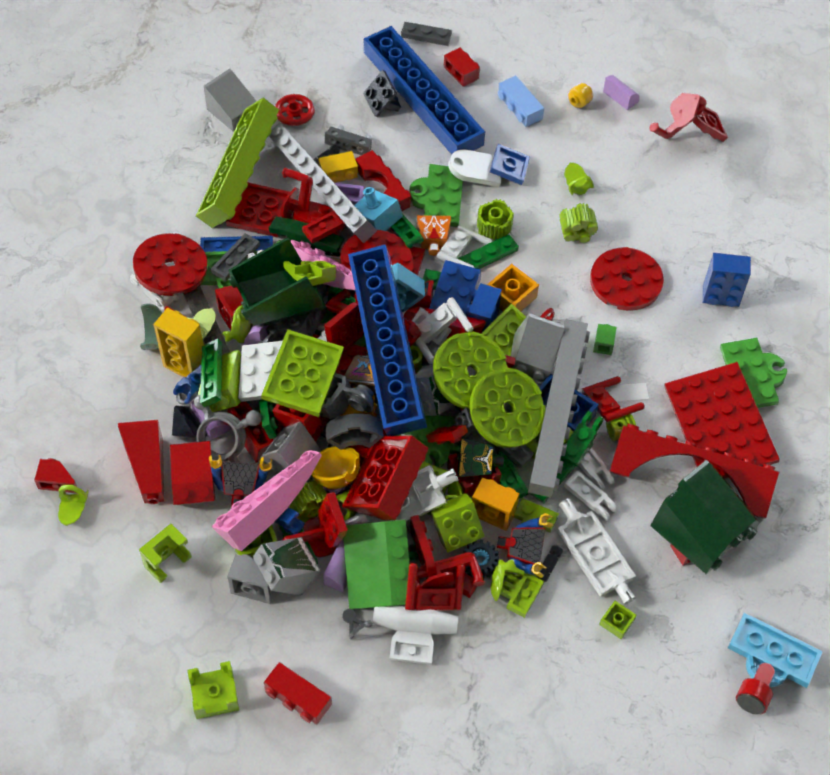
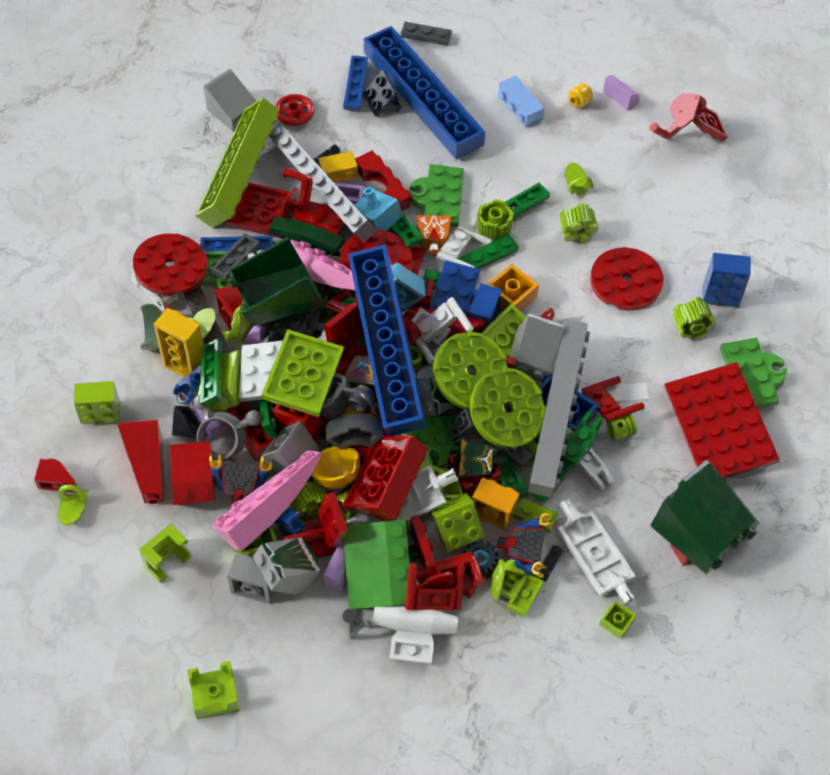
(97, 402): none -> lime brick
(297, 694): red brick -> none
(316, 271): lime slope -> none
(322, 227): red plate -> none
(348, 141): dark grey piece -> none
(355, 83): none -> blue plate
(445, 434): red plate -> none
(461, 66): red brick -> none
(474, 167): white tile -> none
(509, 164): plate -> none
(528, 199): none -> green plate
(590, 495): white hinge -> none
(604, 339): bright green brick -> none
(693, 318): none -> lime brick
(752, 481): red arch -> none
(770, 660): medium azure plate -> none

